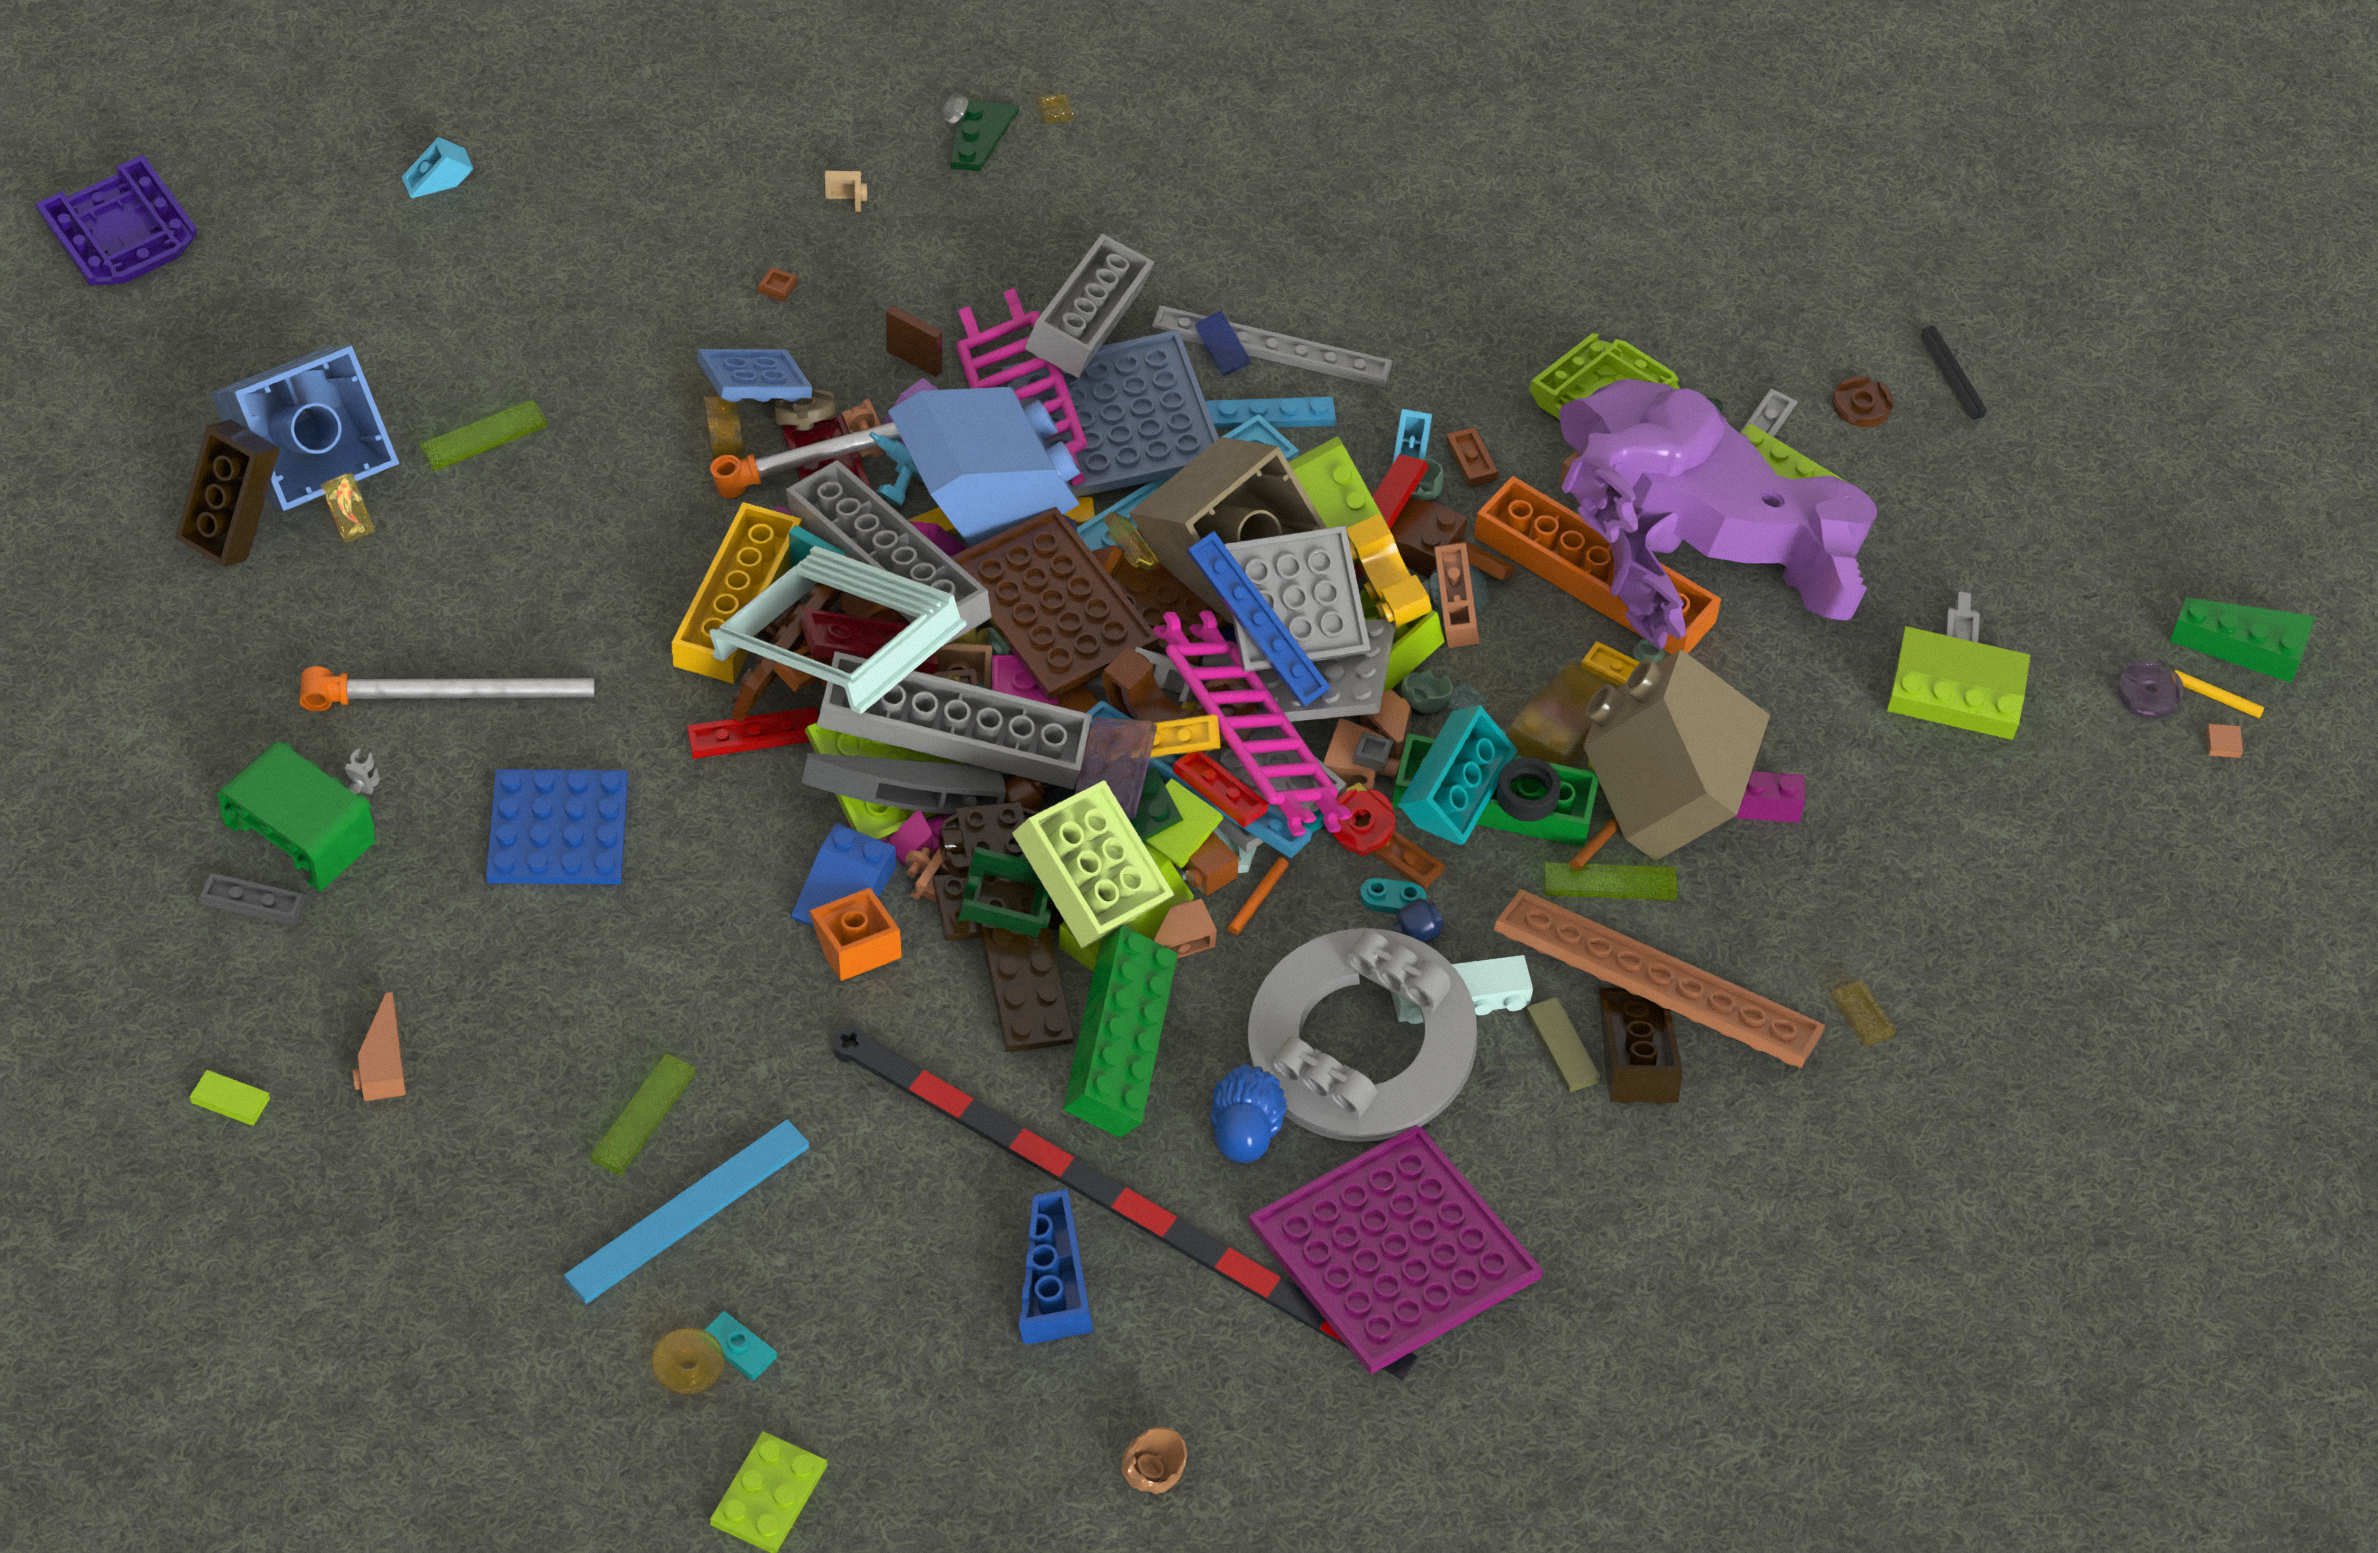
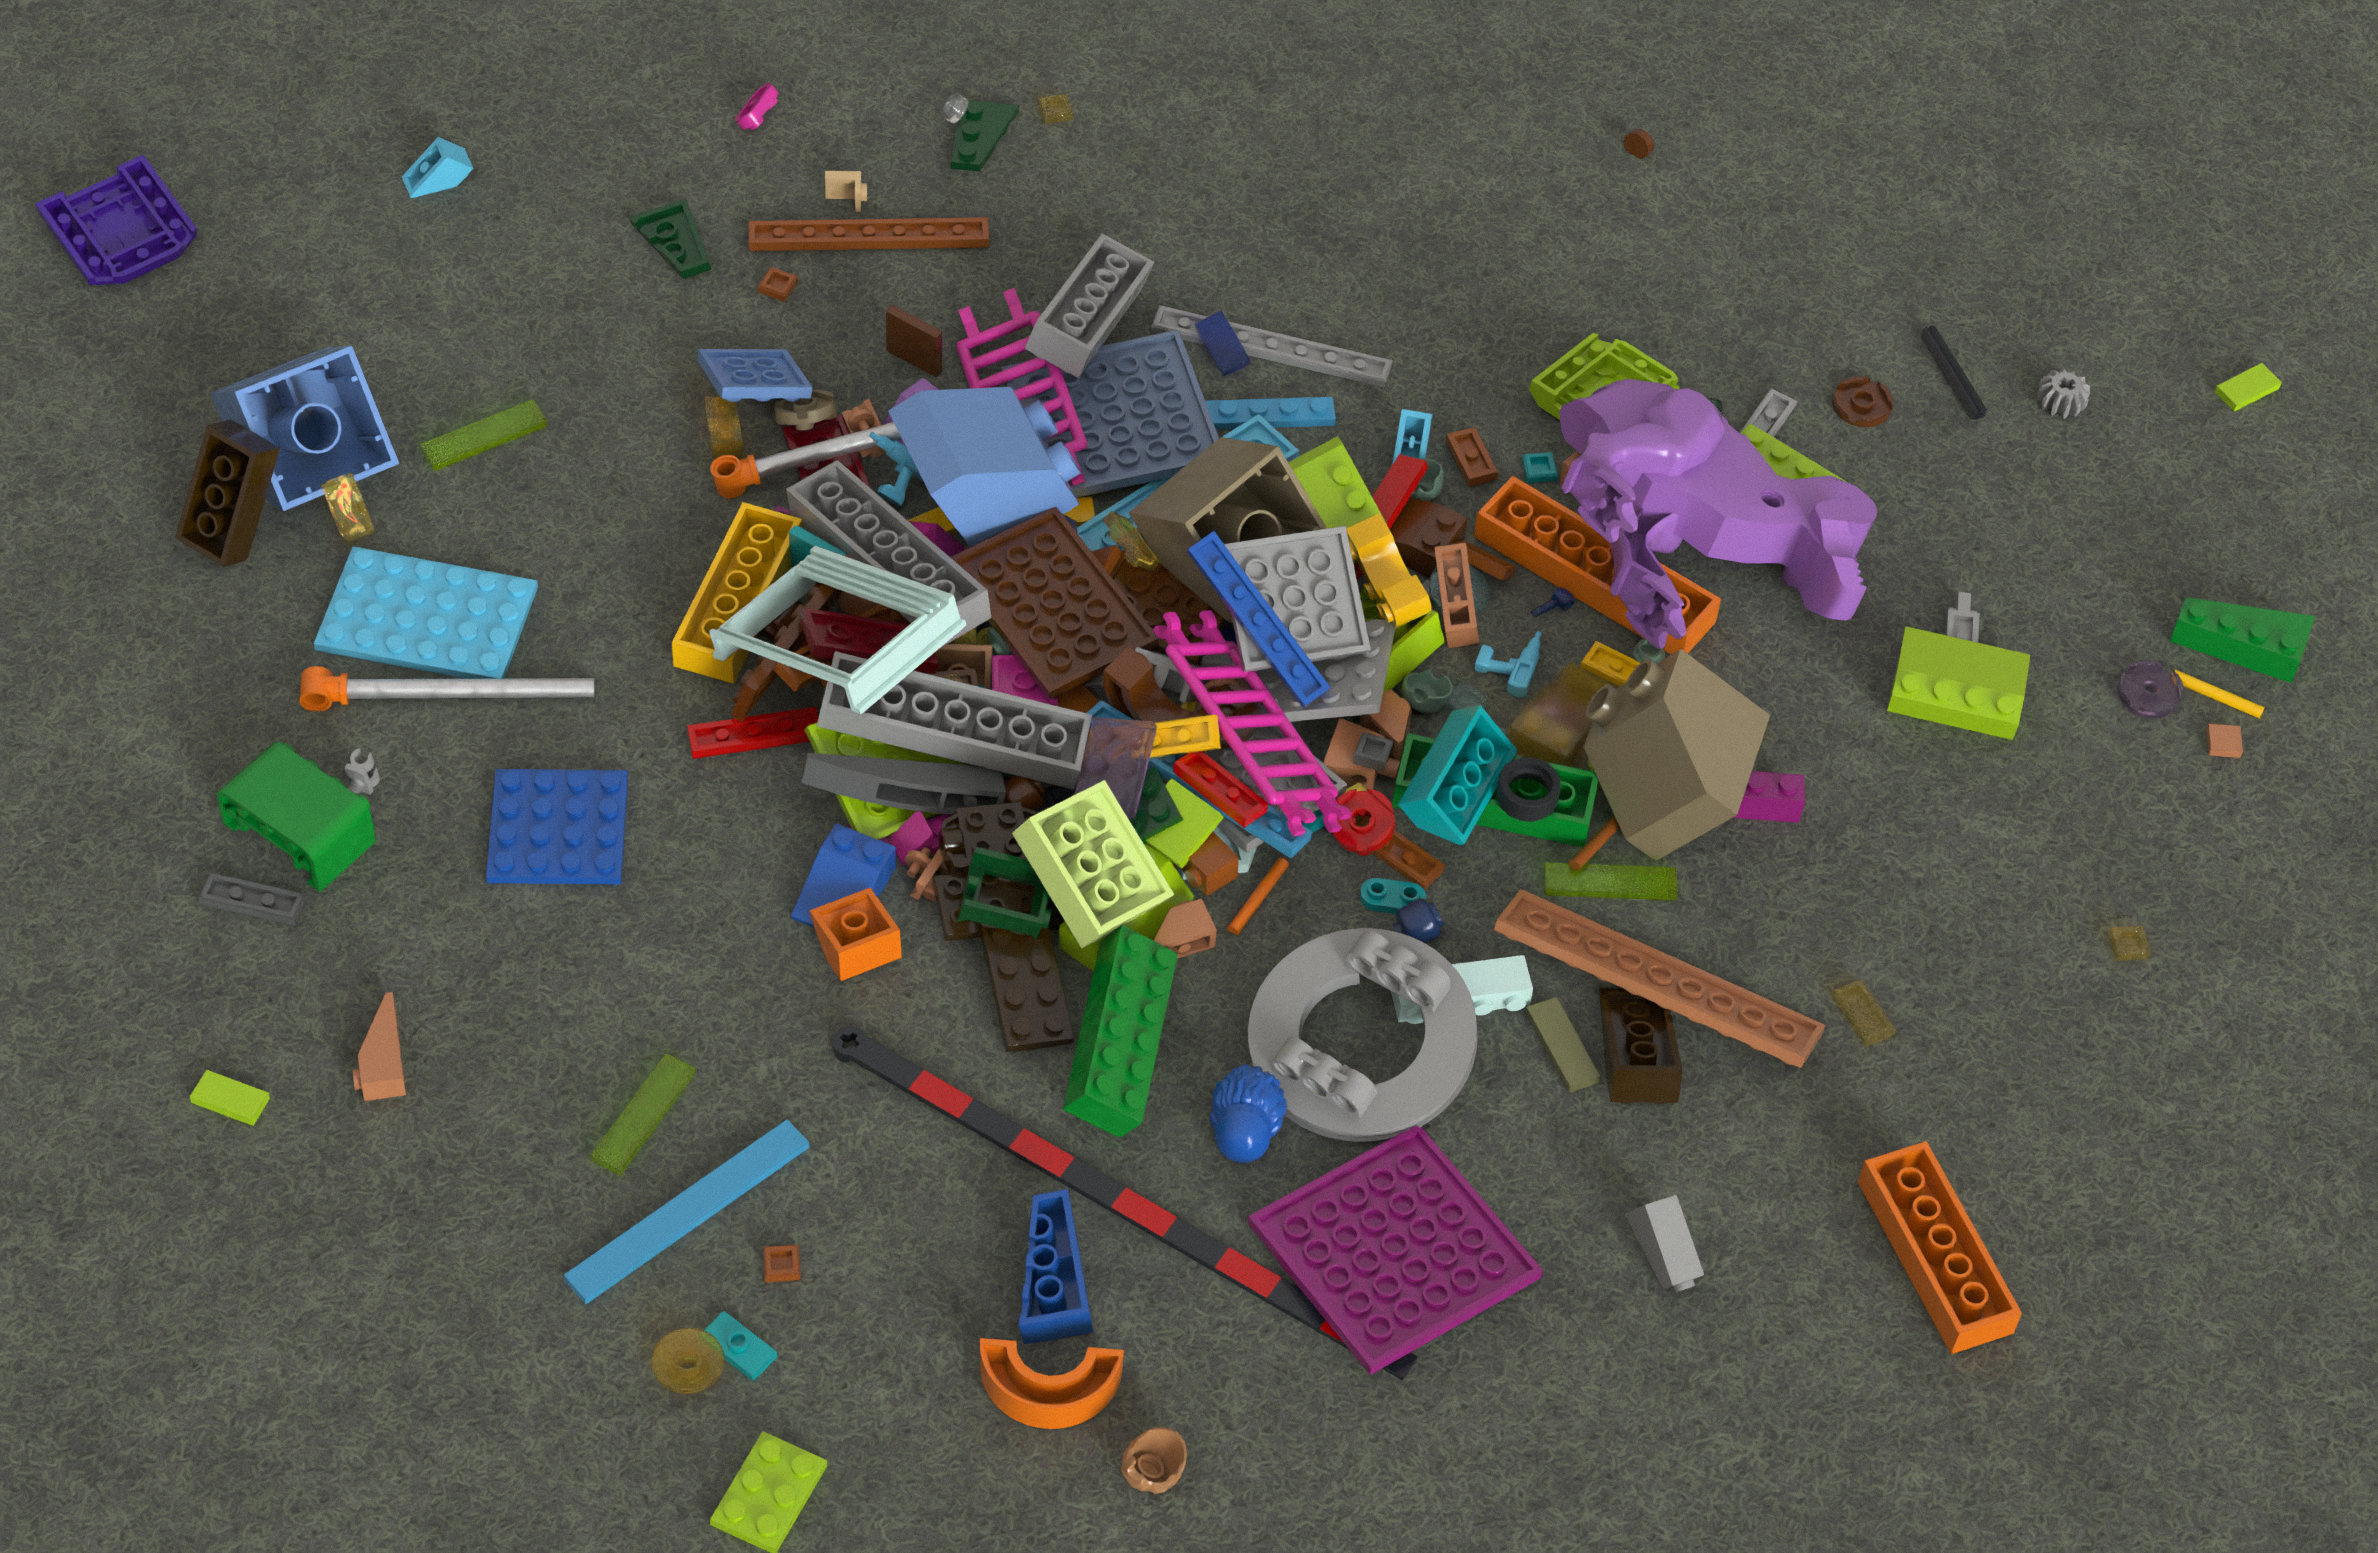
(426, 615): none -> medium azure plate
(674, 236): none -> dark green wing
(756, 106): none -> dark pink plate
(781, 1263): none -> dark orange tile
(868, 234): none -> dark orange plate
(1046, 1399): none -> orange brick
(1520, 670): none -> medium azure piece
(1539, 467): none -> teal tile
(1560, 598): none -> clear blue hand
(1639, 143): none -> reddish brown tile
(1666, 1242): none -> light grey slope
(1939, 1247): none -> orange brick
(2063, 393): none -> light grey gear
(2129, 943): none -> clear yellow tile
(2248, 387): none -> lime tile

